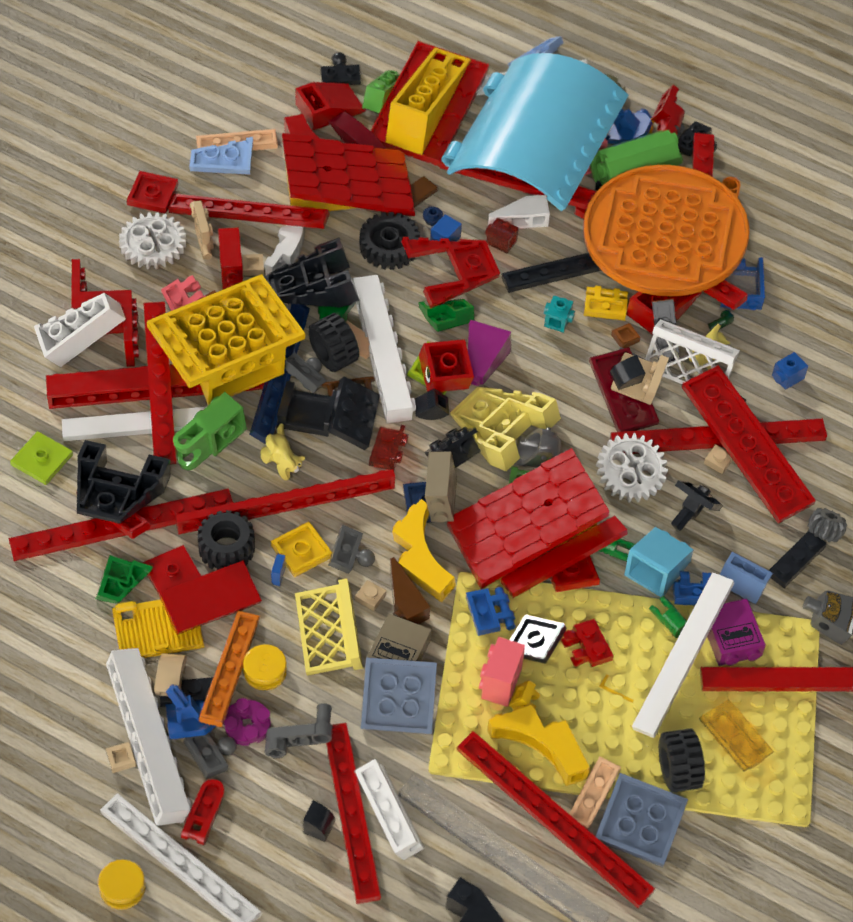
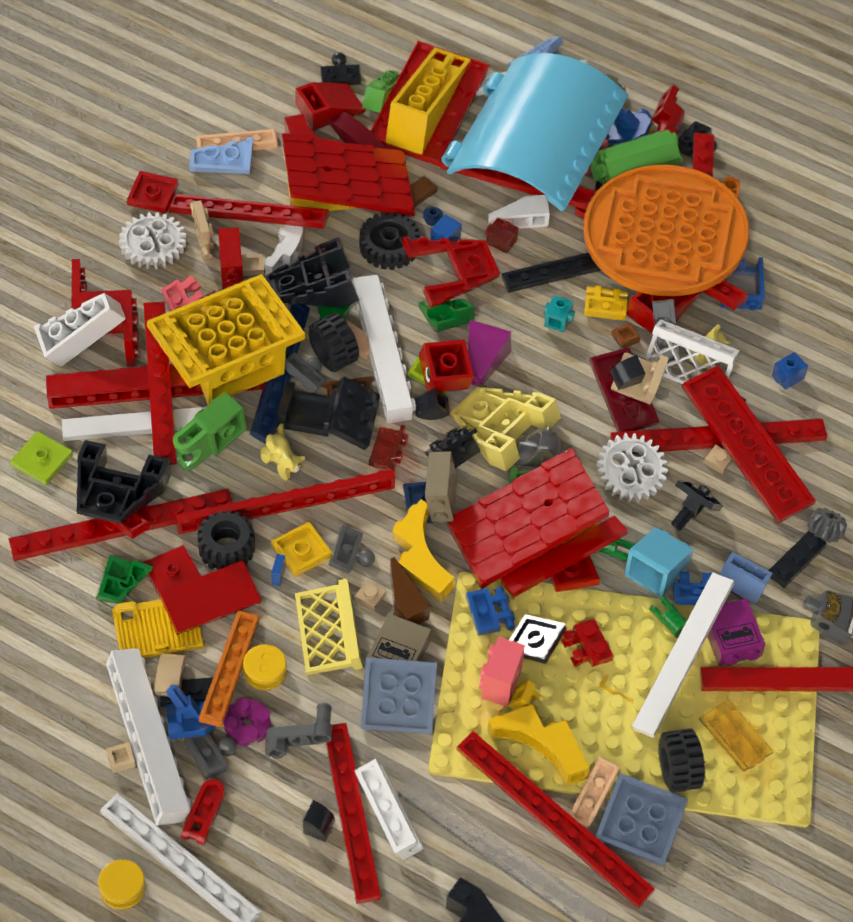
(725, 320): dark green arm -> none

